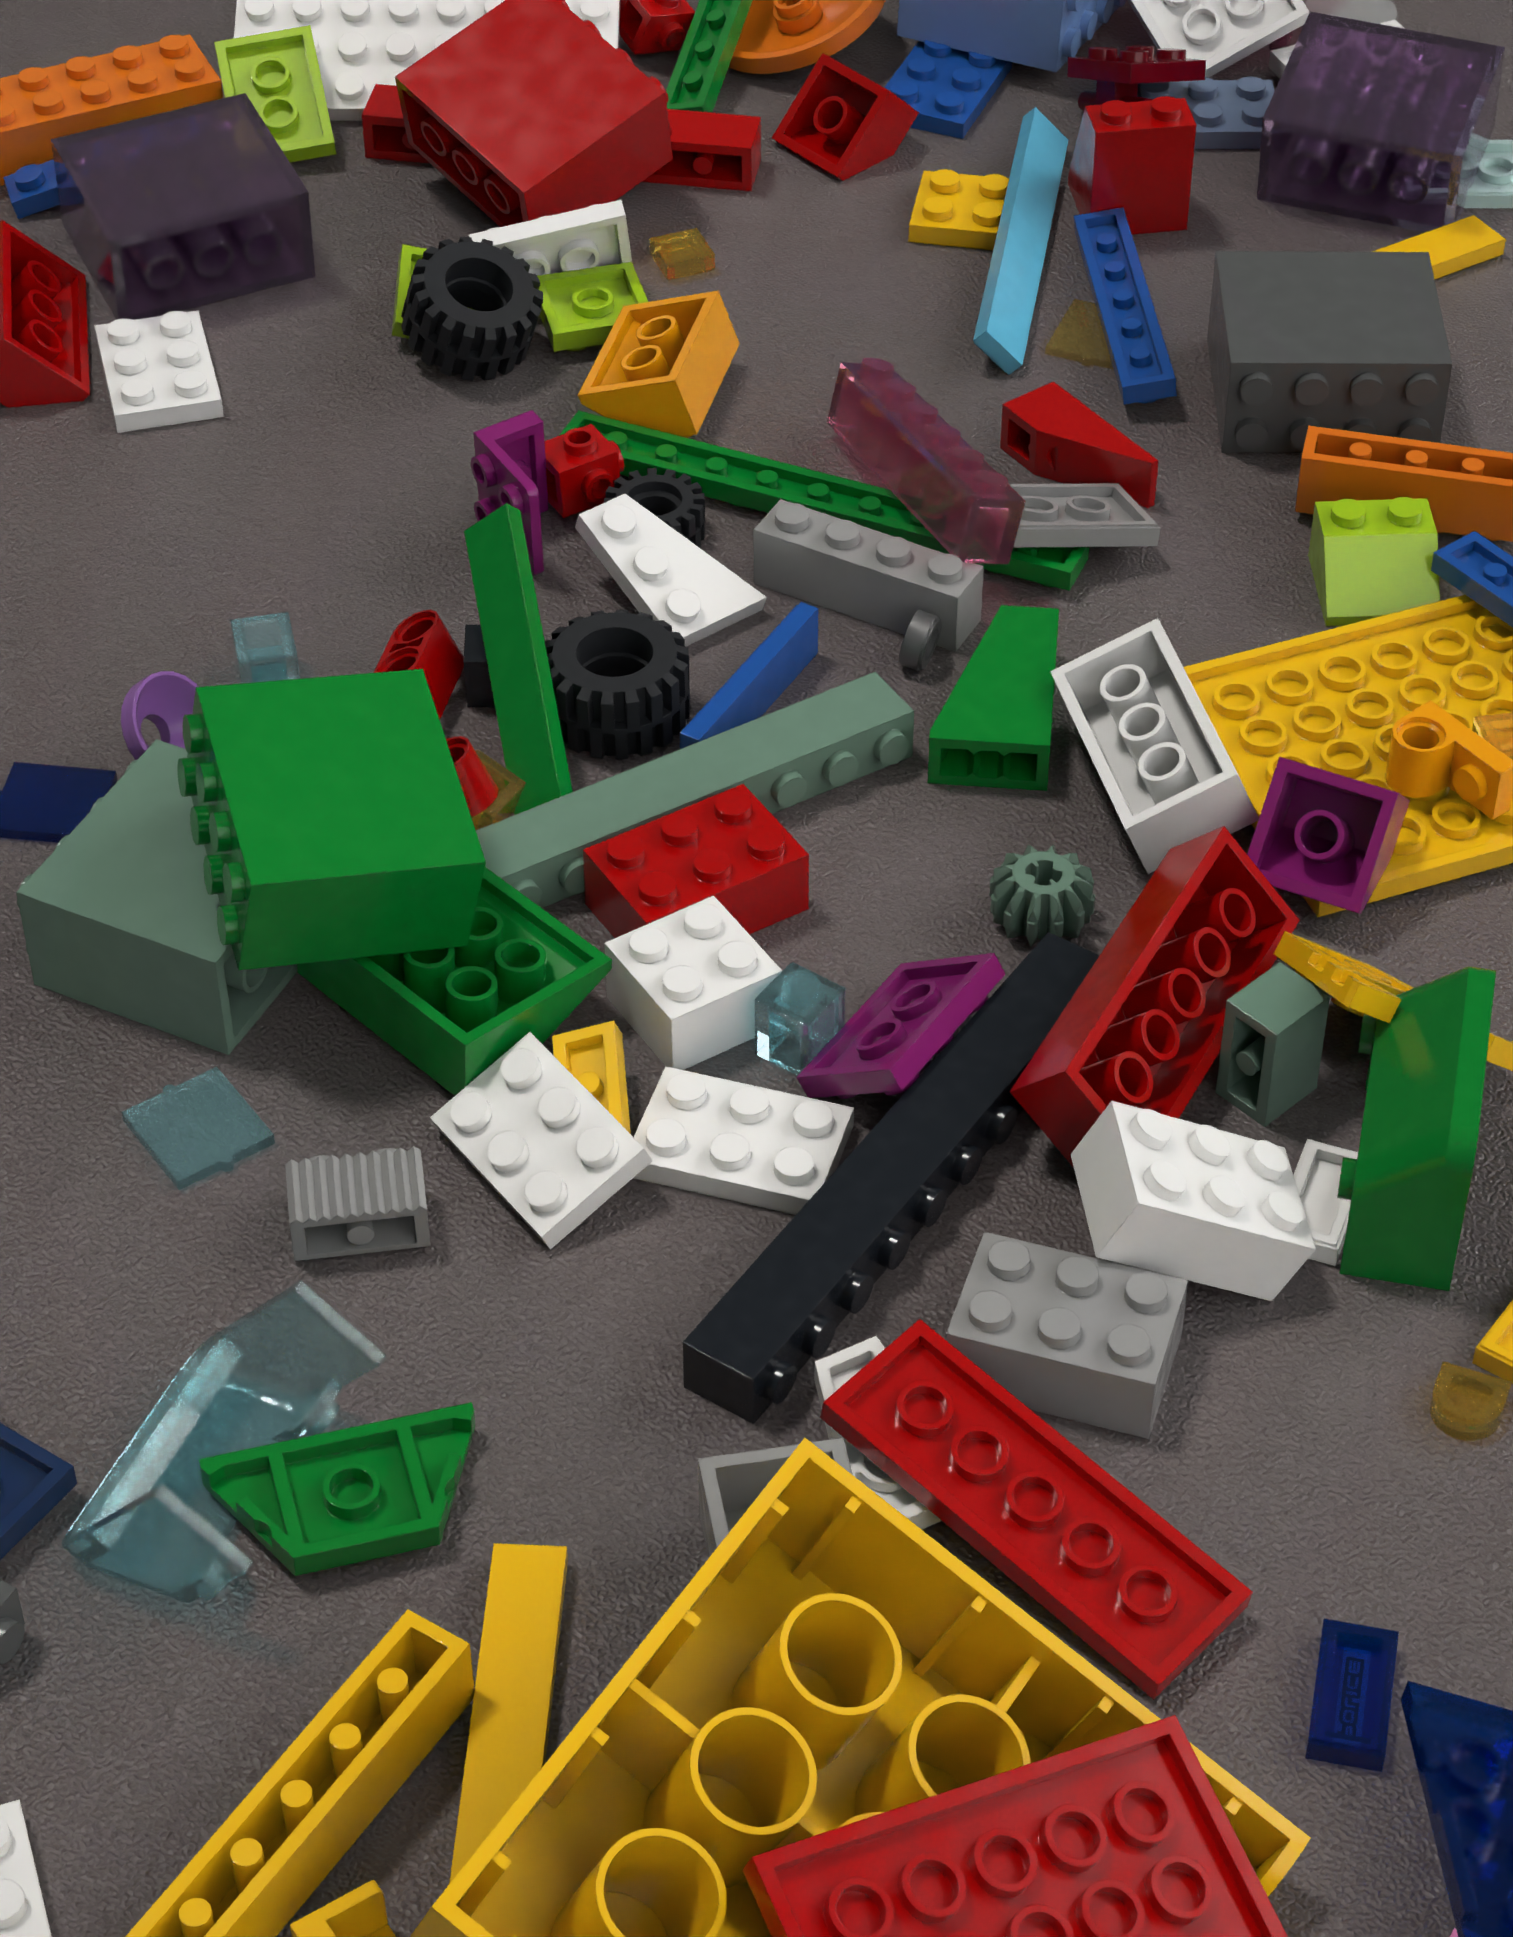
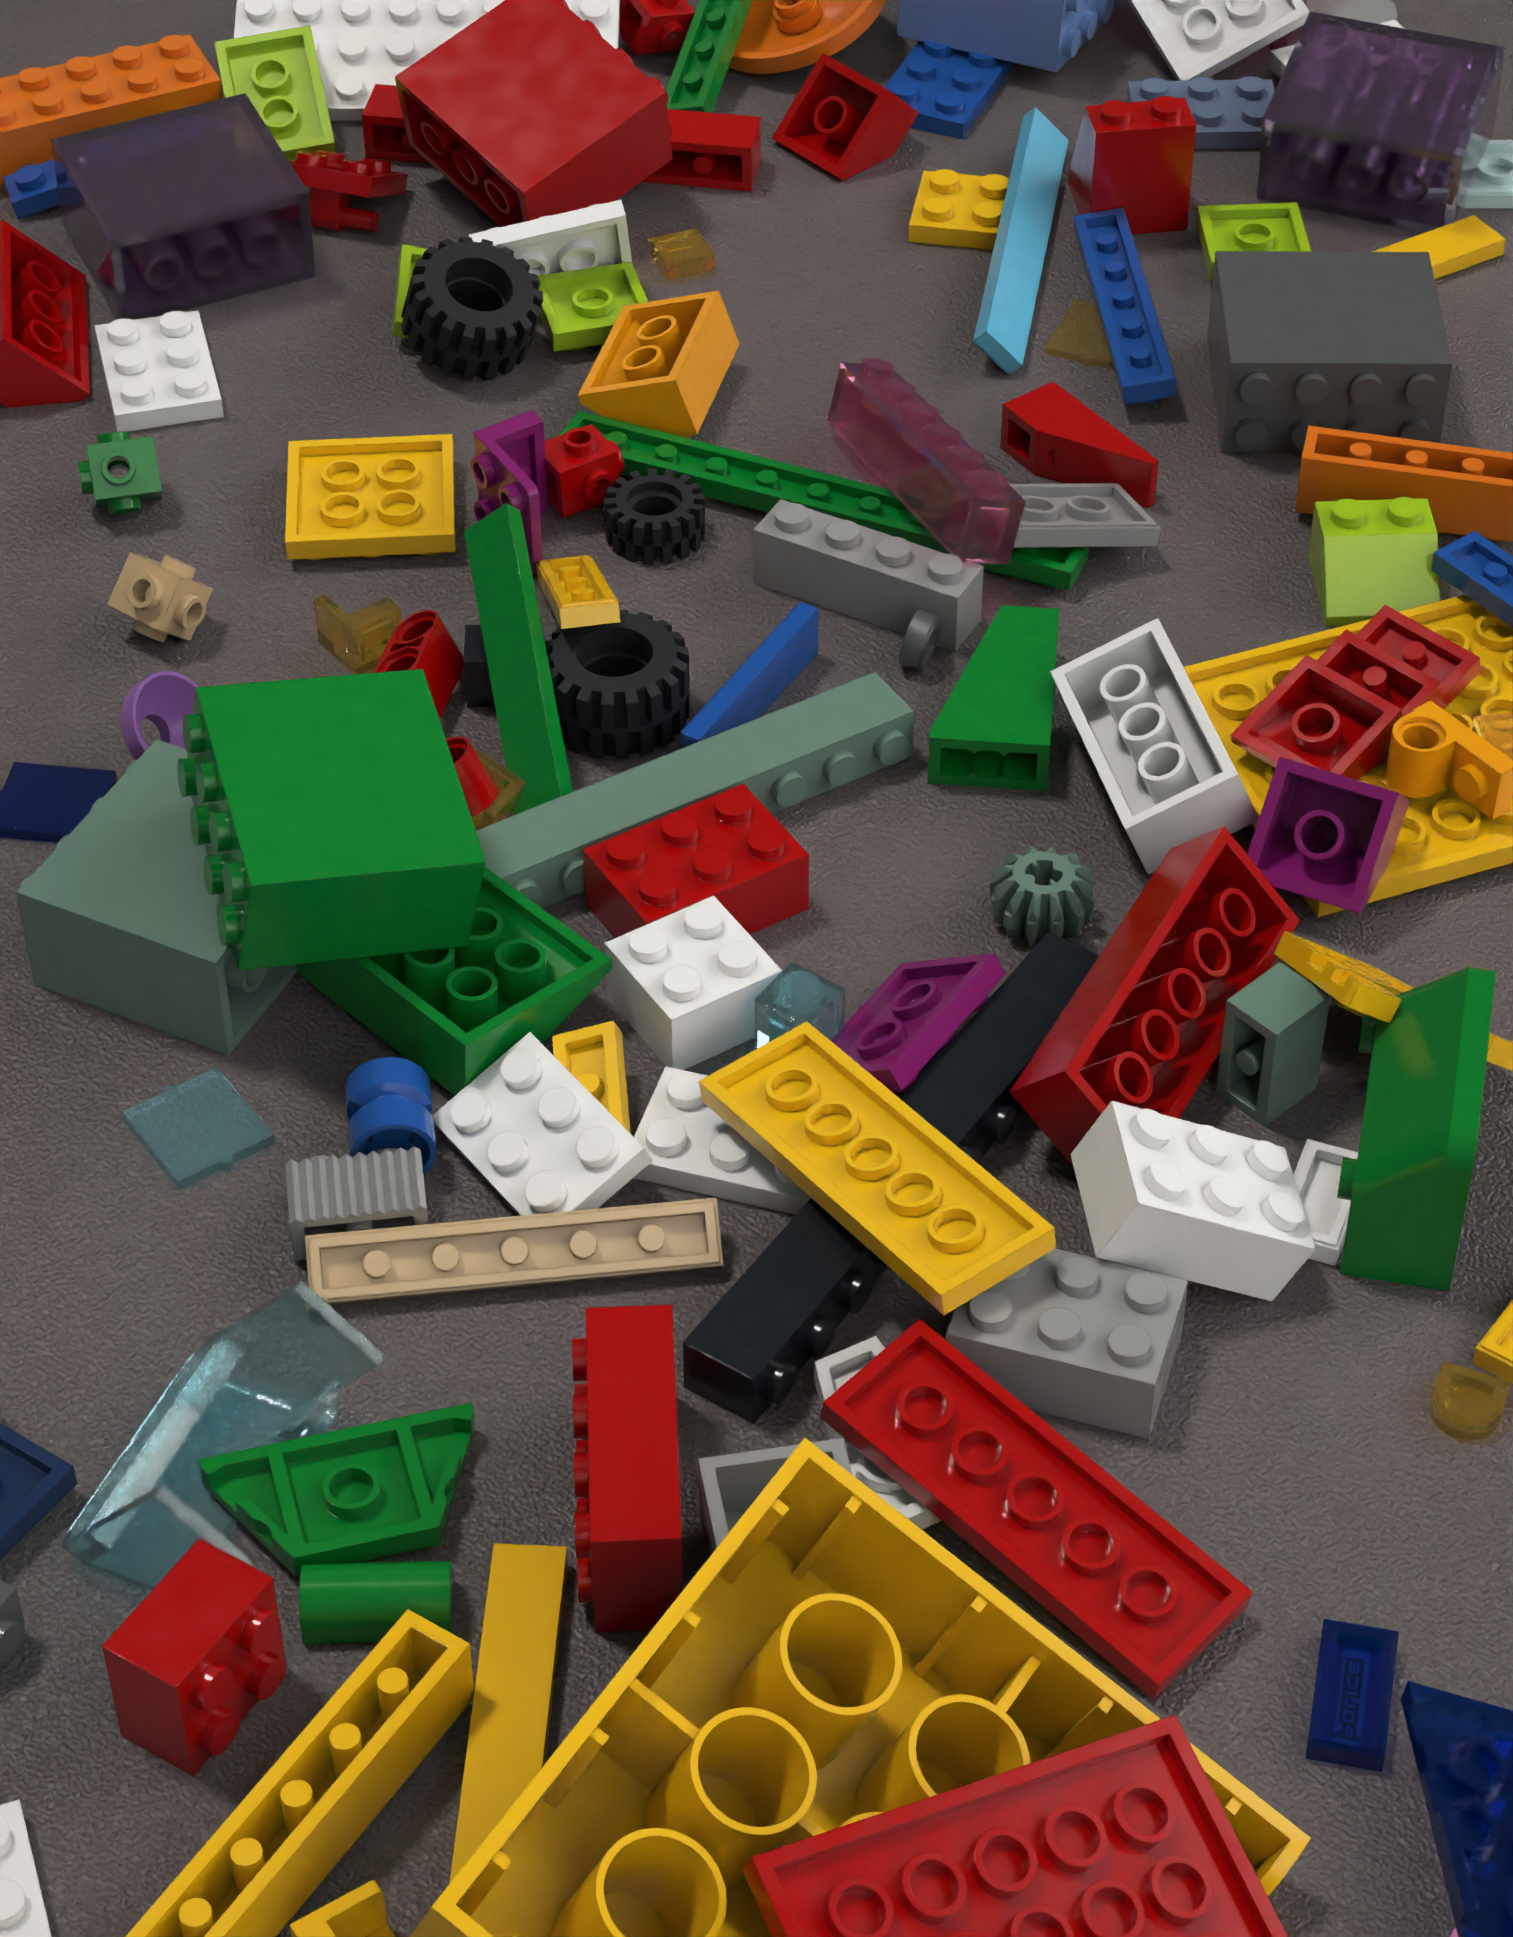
(120, 451): none -> green brick
(160, 596): none -> tan brick
(196, 1657): none -> red brick
(265, 648): clear light blue brick -> none
(337, 179): none -> red plate
(358, 637): none -> clear yellow panel
(368, 1598): none -> green brick
(370, 497): none -> yellow plate
(390, 1108): none -> blue wheel
(514, 1251): none -> tan tile
(577, 592): none -> yellow tile
(627, 1467): none -> red brick
(666, 571): white wing -> none
(878, 1167): none -> yellow plate
(1120, 74): dark red plate -> none
(1250, 229): none -> lime plate
(1345, 704): none -> red slope

